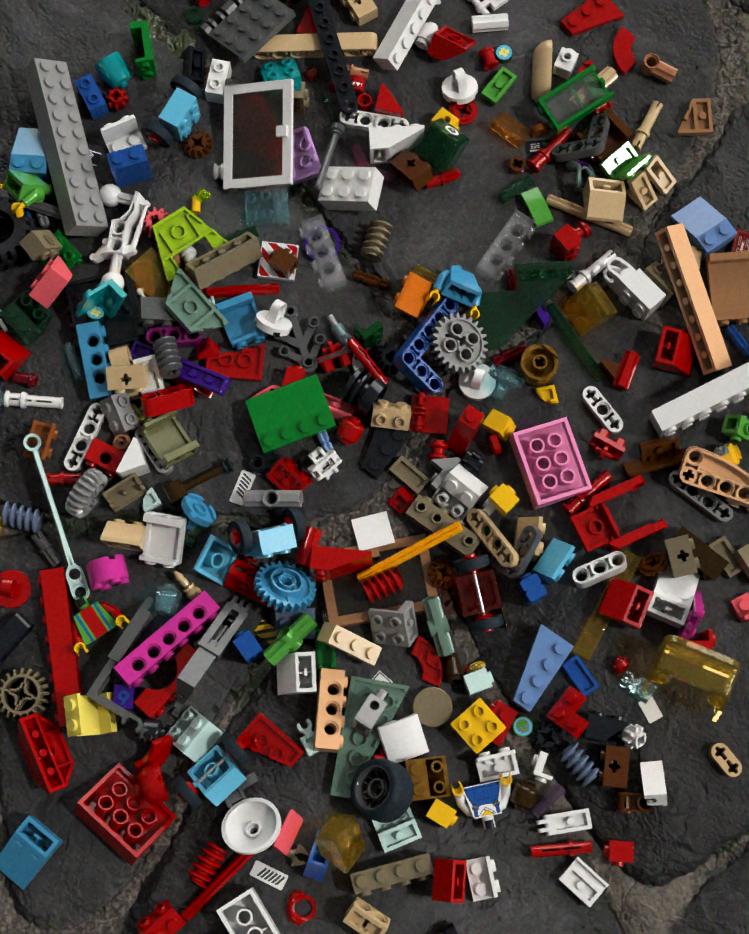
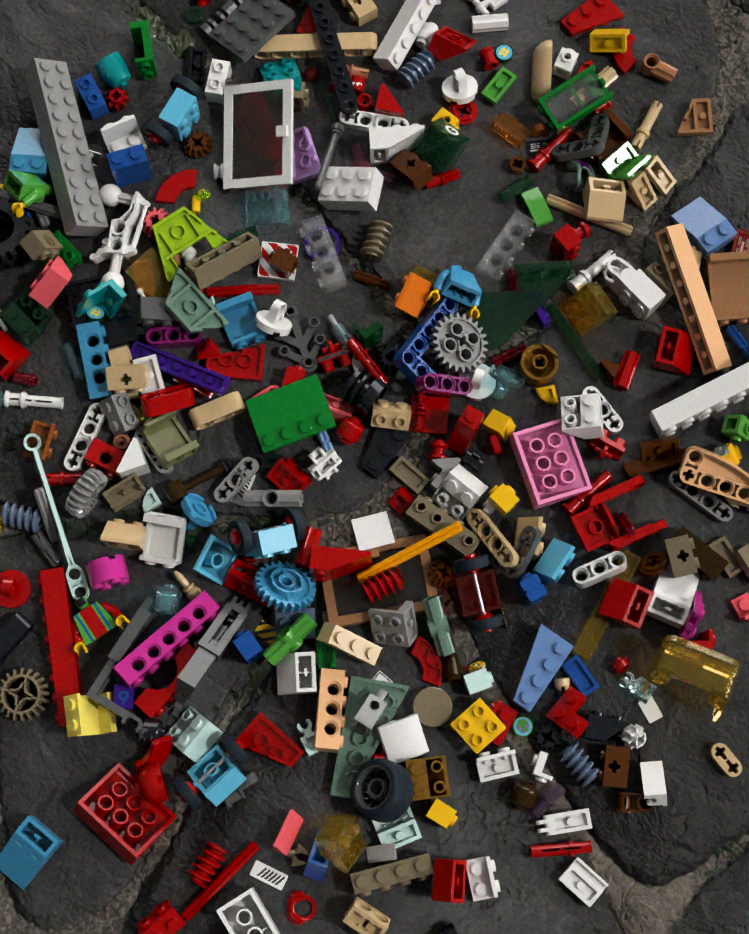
(45, 752): red wedge -> none
(46, 514): none -> light grey axle
(167, 357): dark grey piece -> none
(176, 185): none -> red tile
(217, 410): none -> tan beam
(228, 480): none -> light grey beam
(247, 817): white dish -> none
(381, 853): none -> white sticker
(416, 67): none -> sand blue piece
(451, 384): none -> magenta beam
(484, 799): torso -> none
(562, 682): none -> tan hinge
(582, 416): none -> white slope
(609, 40): none -> yellow panel
(618, 852): red brick -> none
(625, 523): none -> dark red axle

